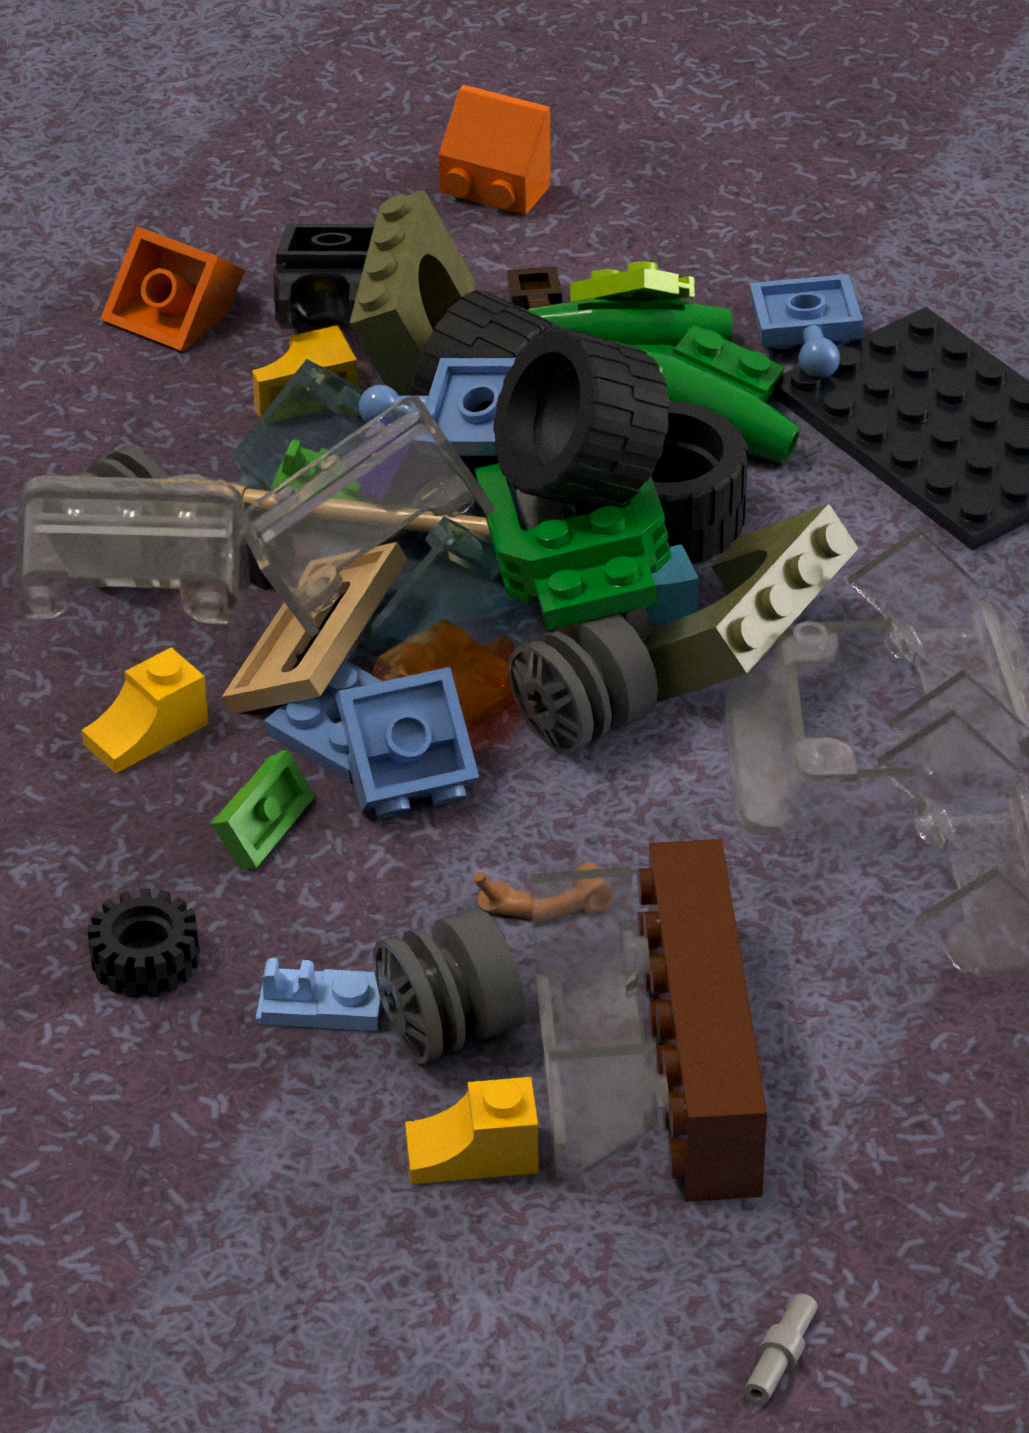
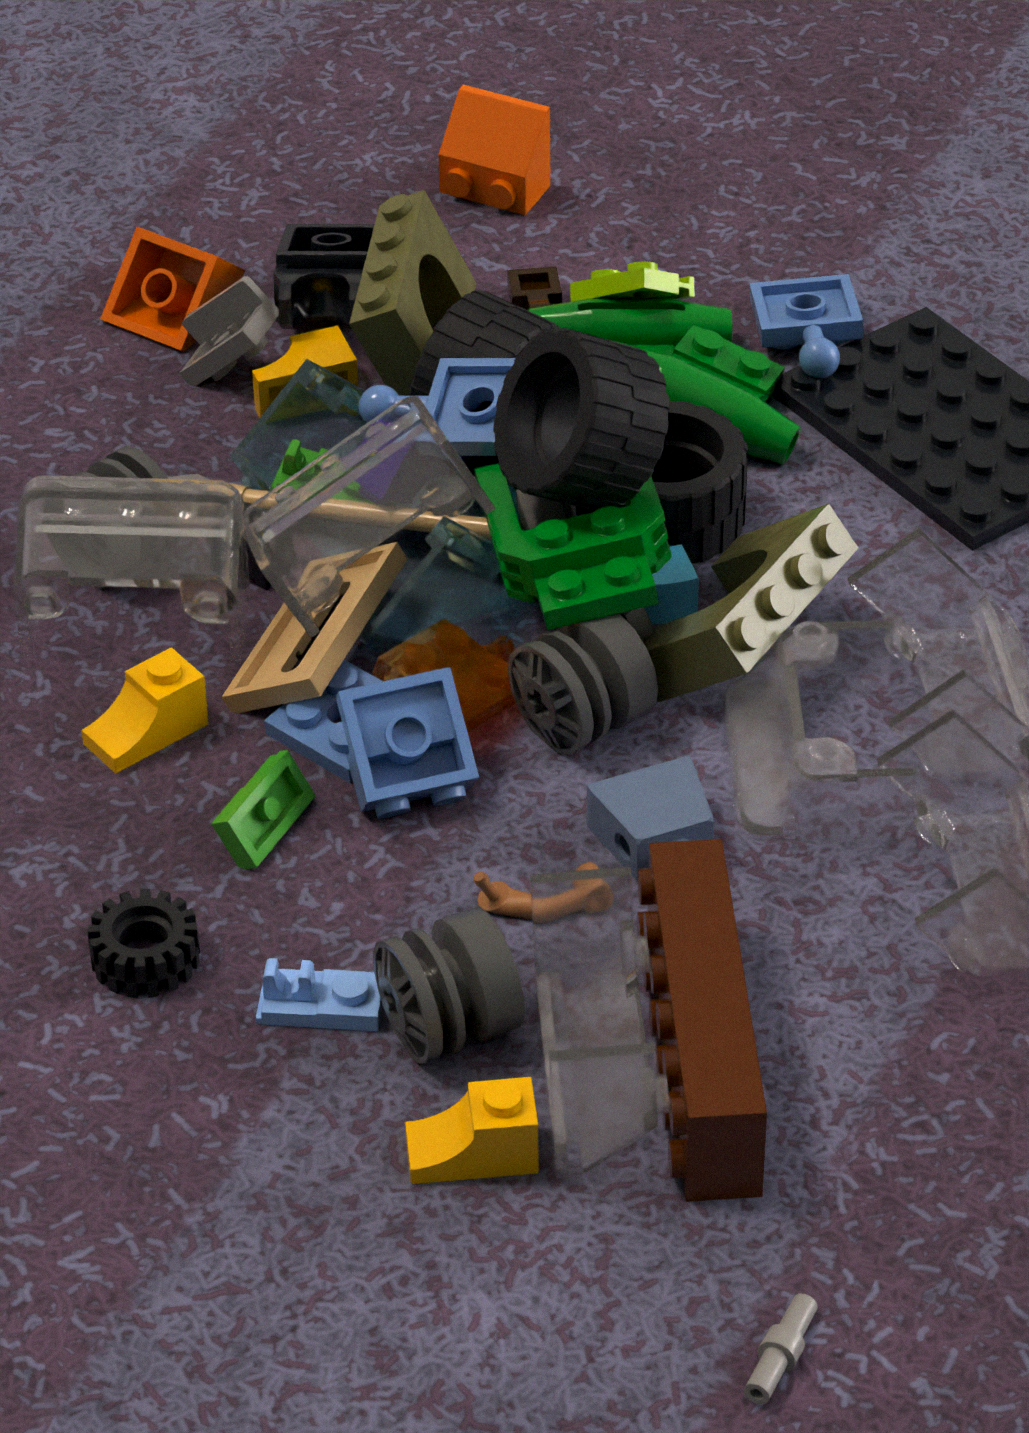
(228, 328): none -> light grey bracket
(647, 808): none -> sand blue torso

